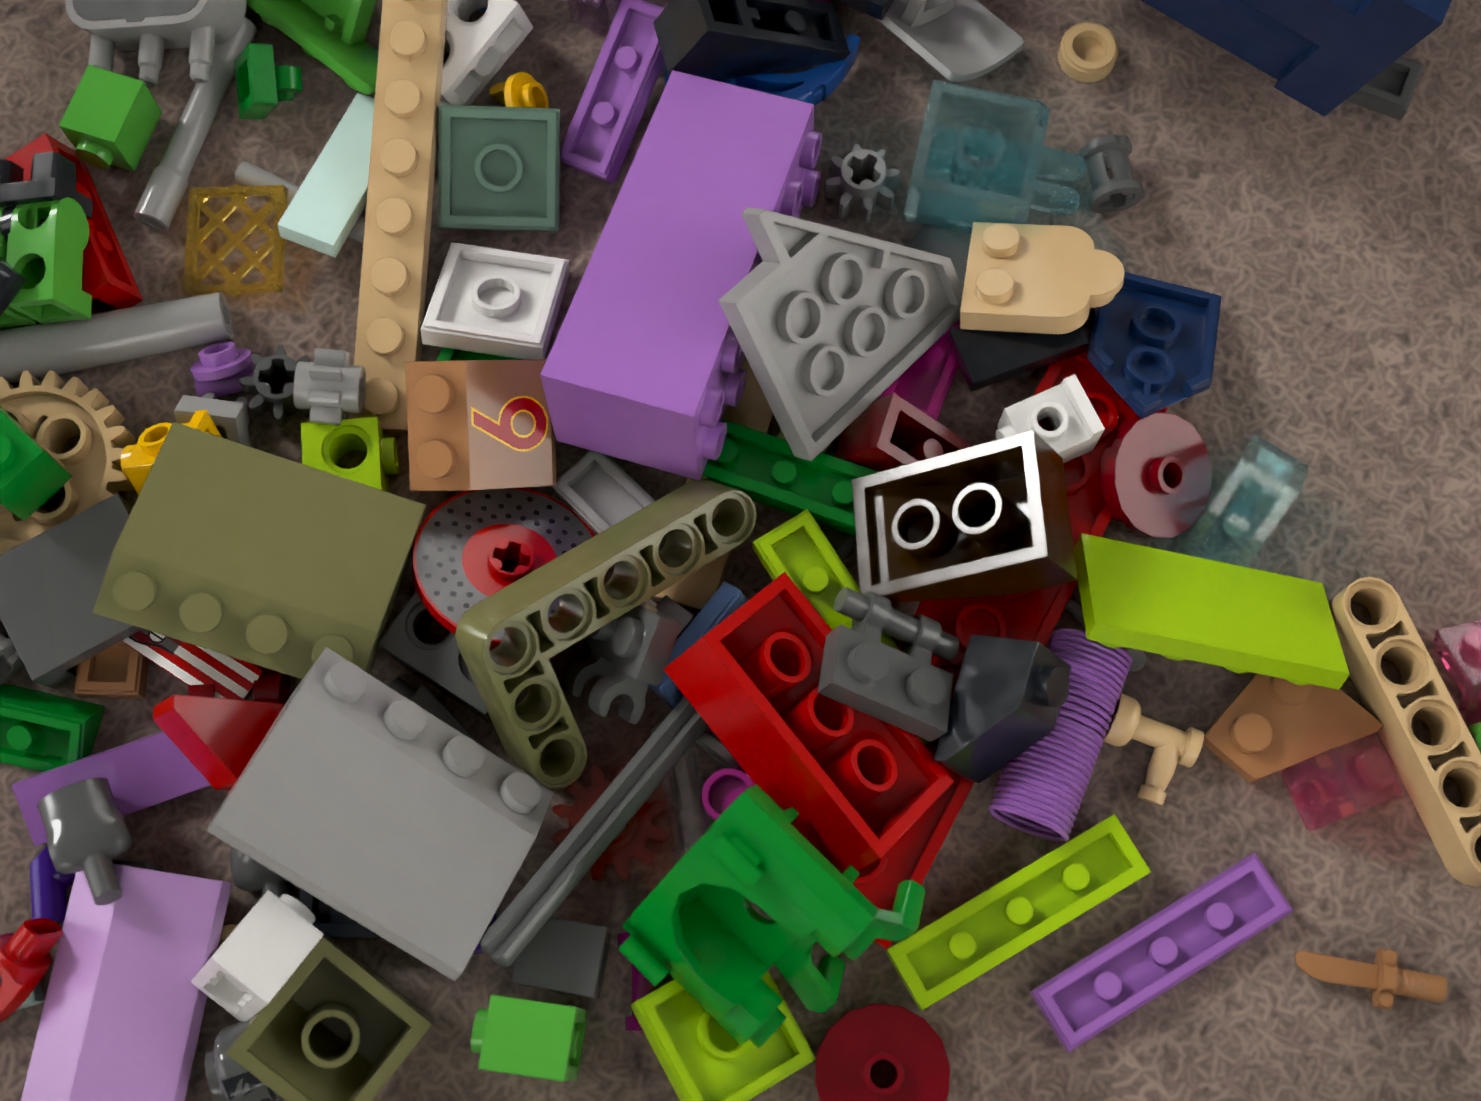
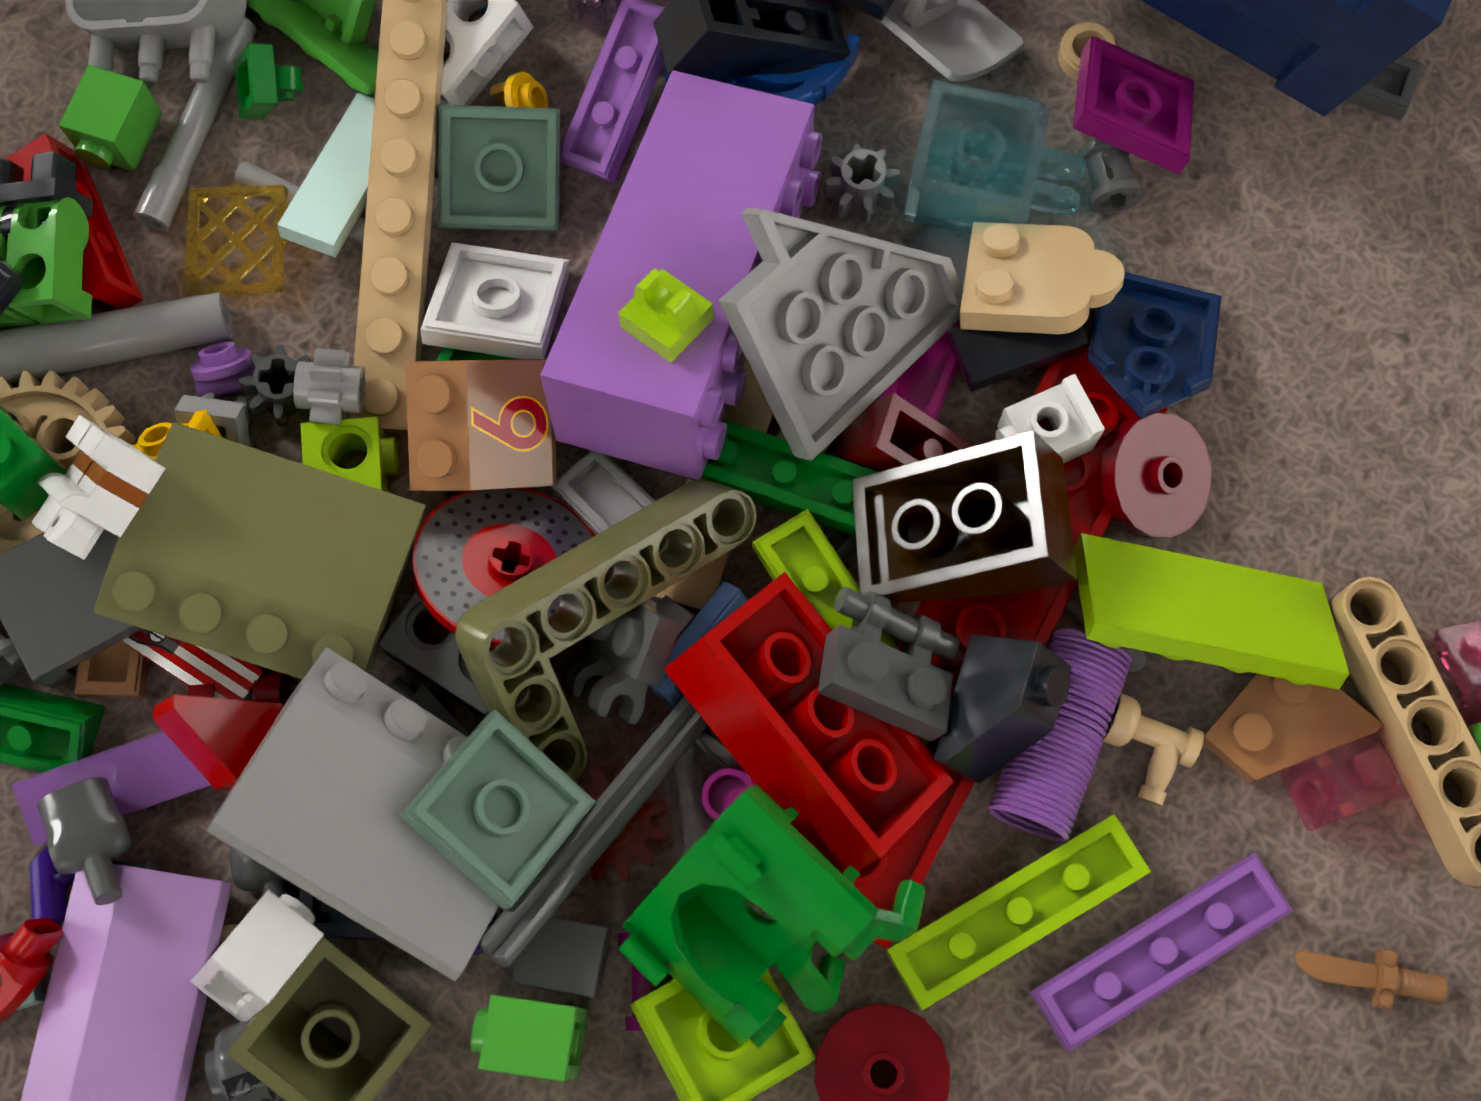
(98, 490): none -> white hips
(498, 809): none -> sand green tile
(665, 314): none -> lime tile
(1134, 105): none -> magenta tile
(1246, 504): clear light blue slope -> none

